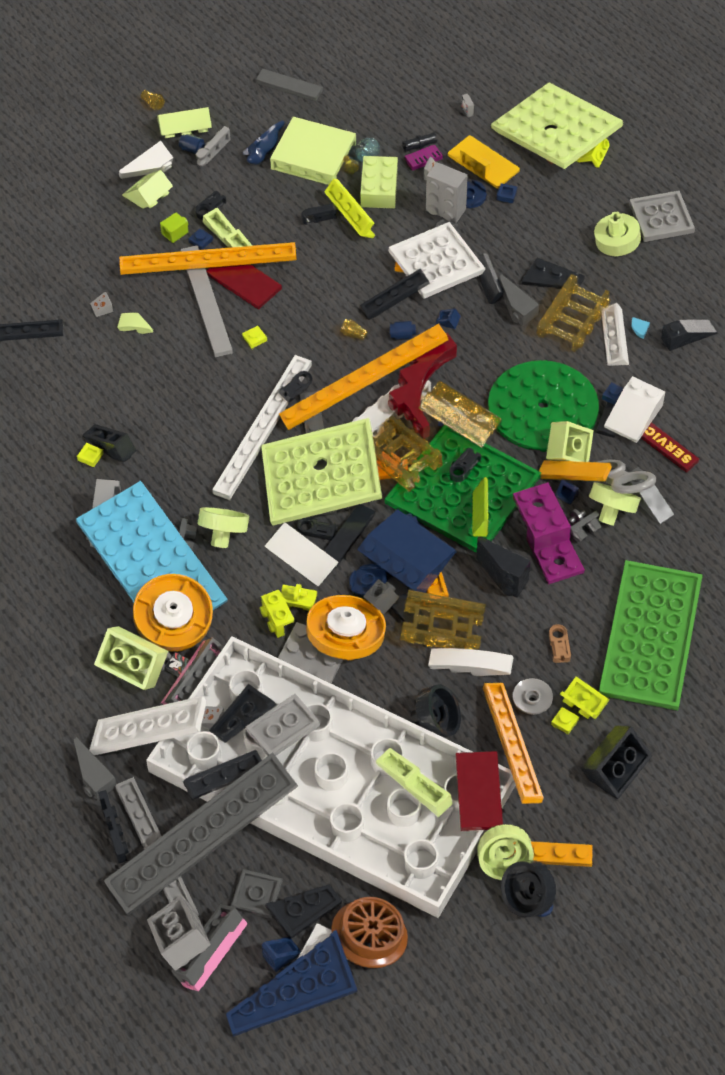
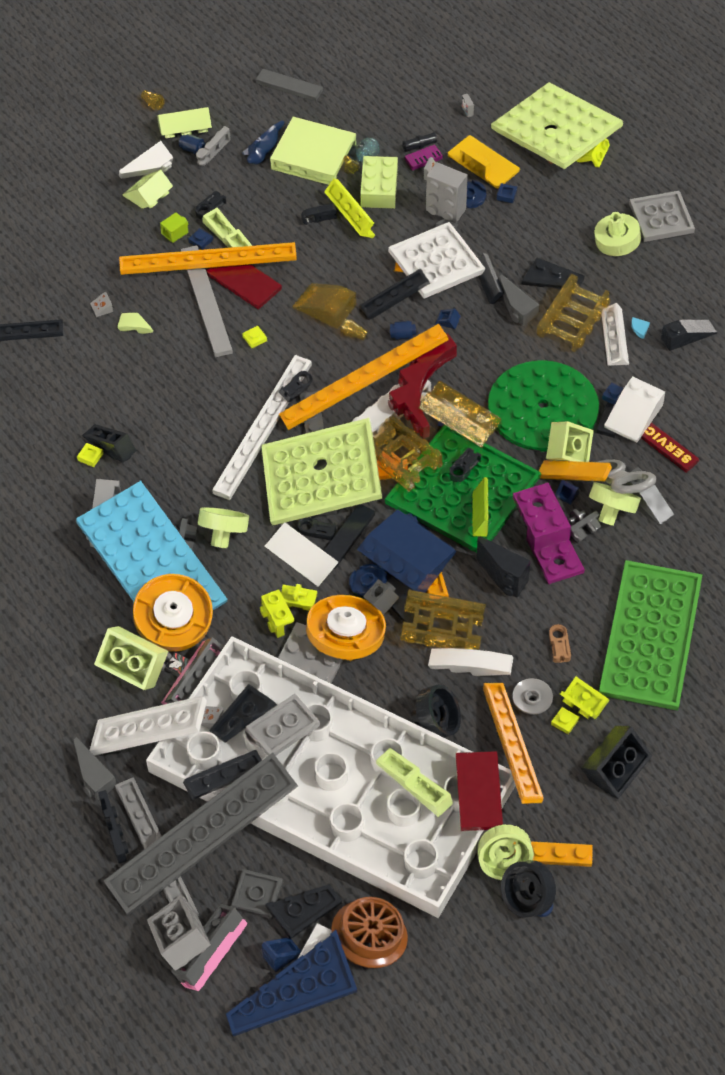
(327, 303): none -> clear yellow slope

